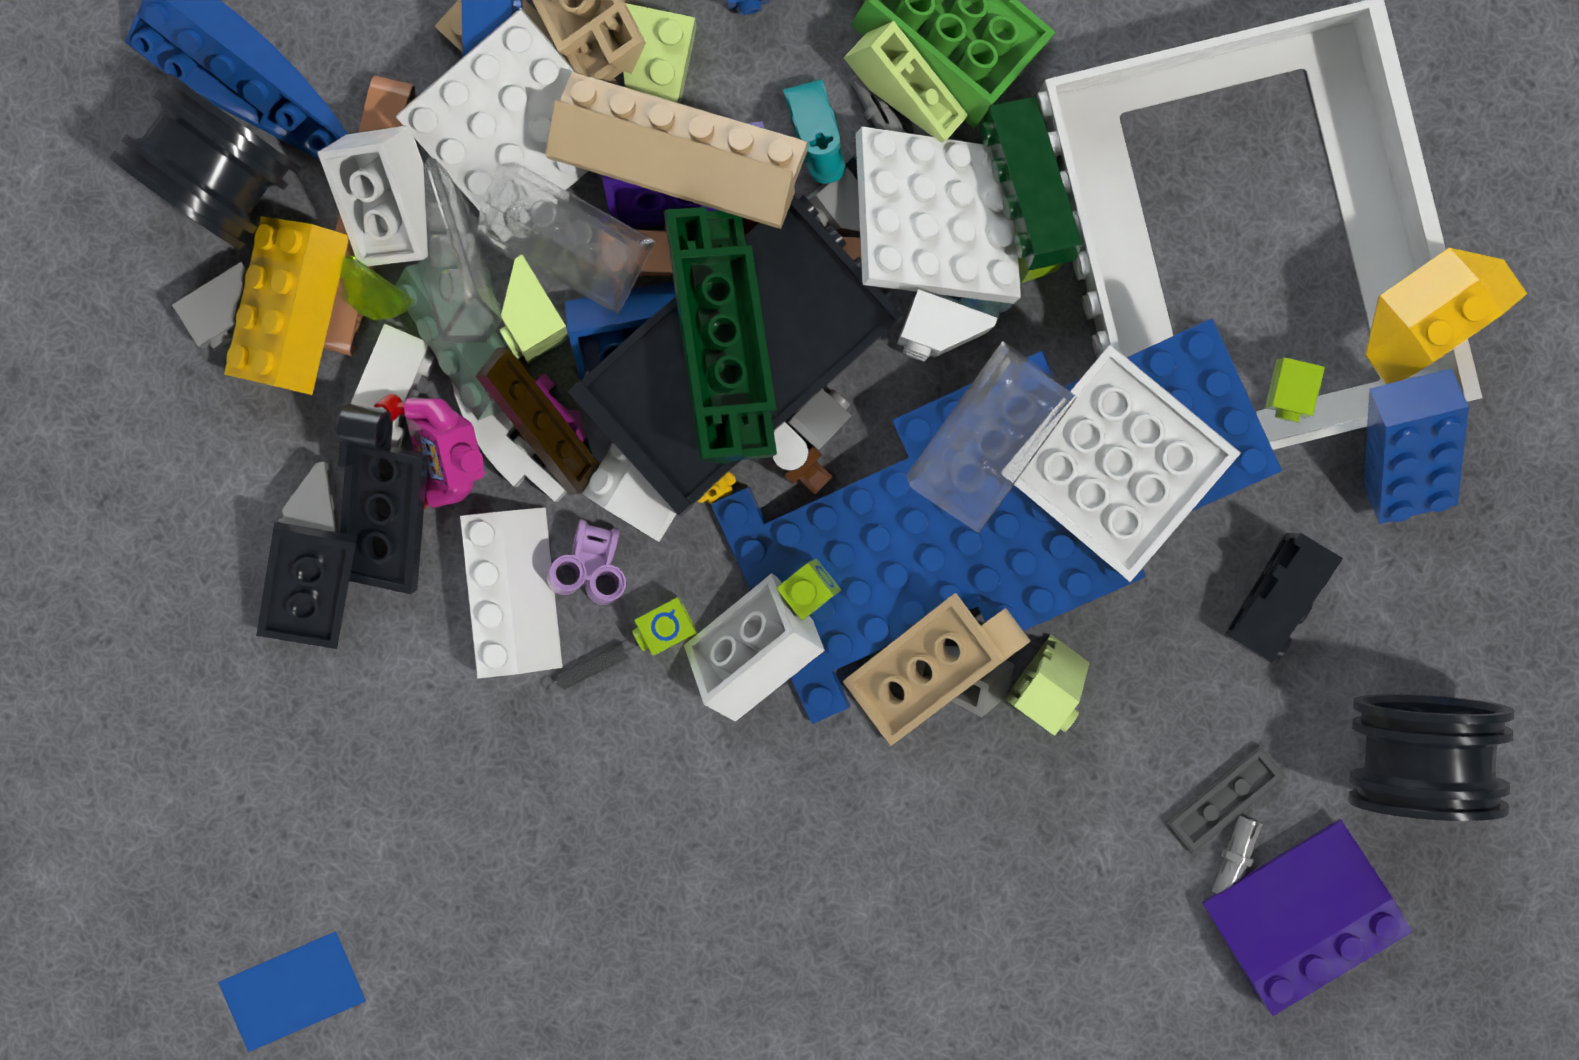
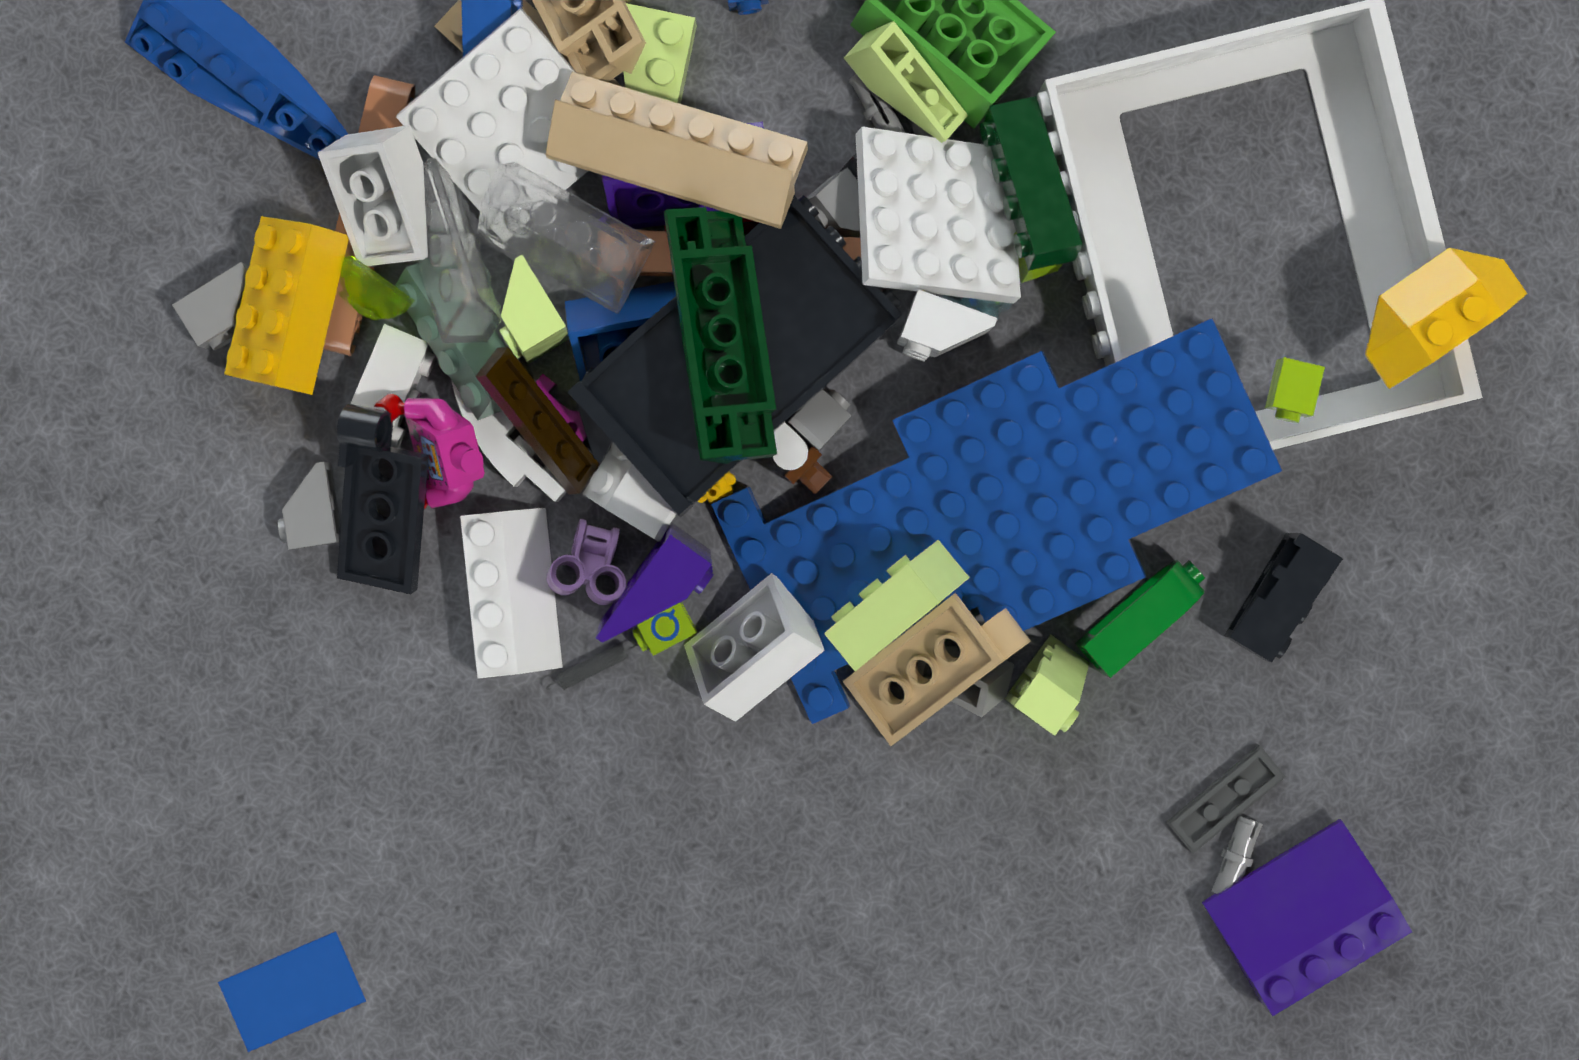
(204, 163): black wheel -> none
(306, 585): black plate -> none
(661, 581): none -> dark purple slope
(808, 589): lime brick -> none
(817, 125): teal piece -> none
(895, 605): none -> yellowish green wedge
(990, 437): clear slope -> none
(1125, 464): white plate -> none
(1142, 617): none -> green window
(1415, 446): blue brick -> none
(1431, 757): black wheel -> none

